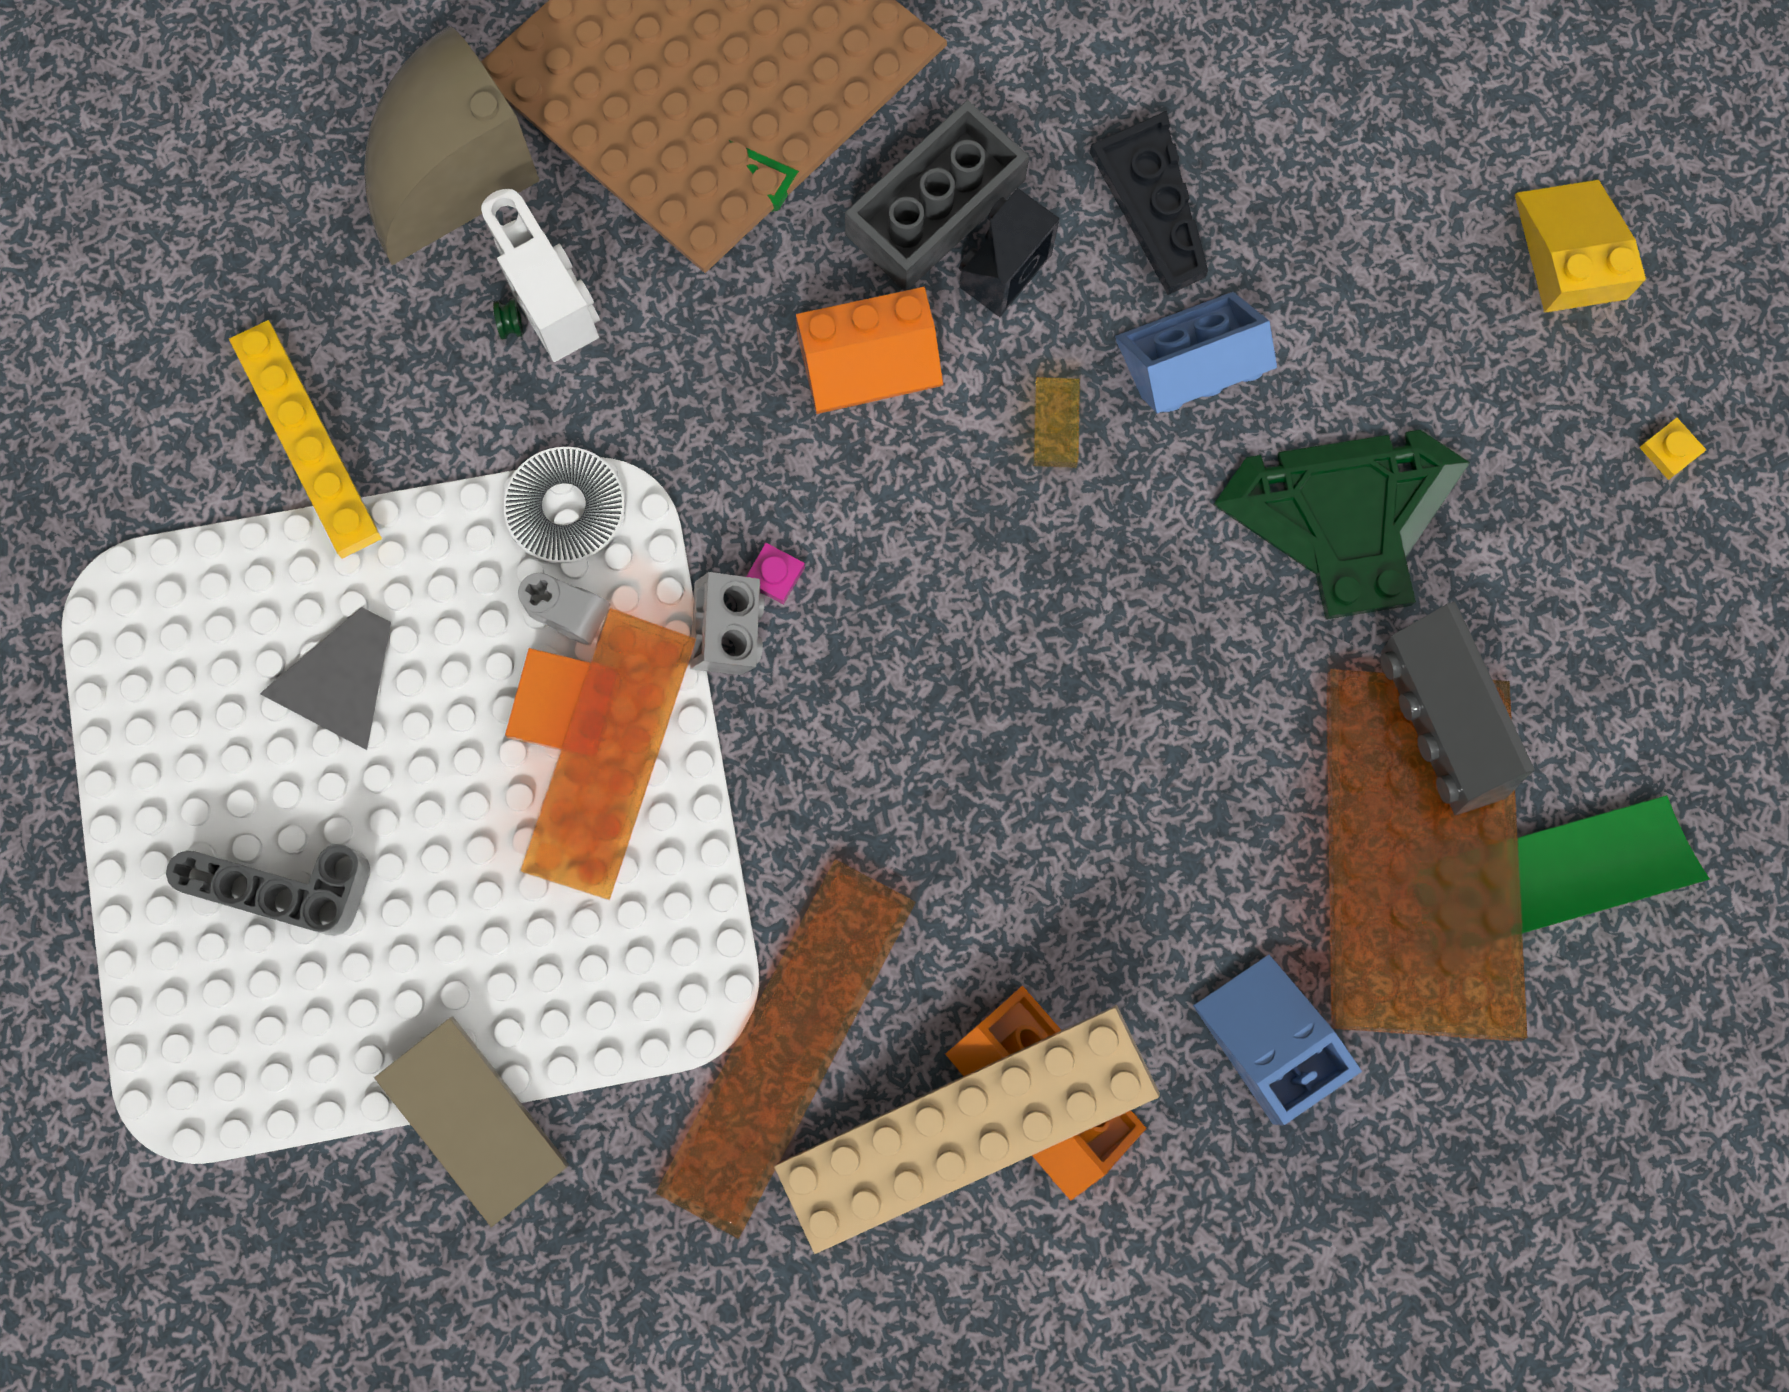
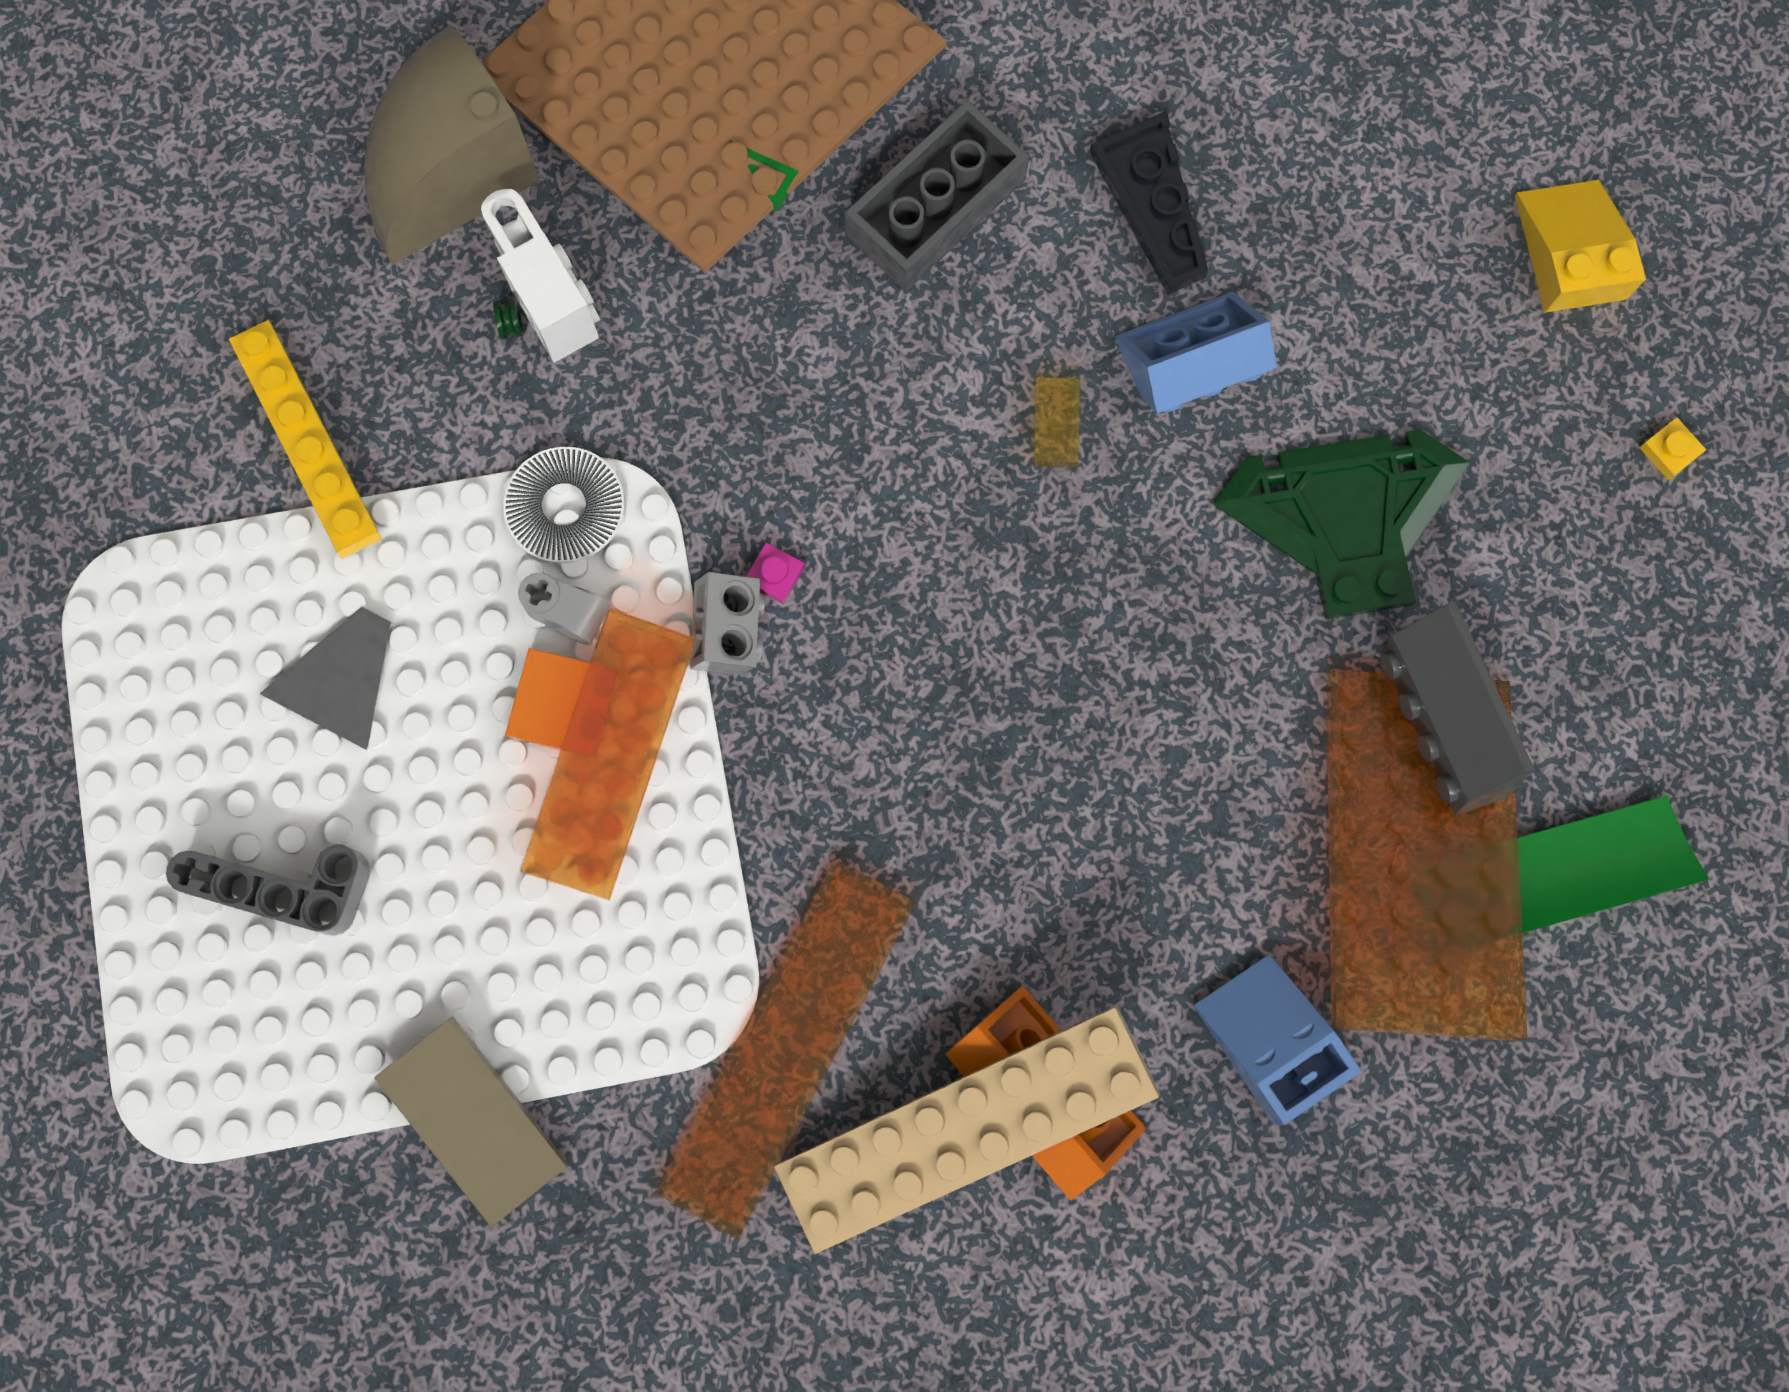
(869, 350): orange slope -> none
(1015, 250): black slope -> none

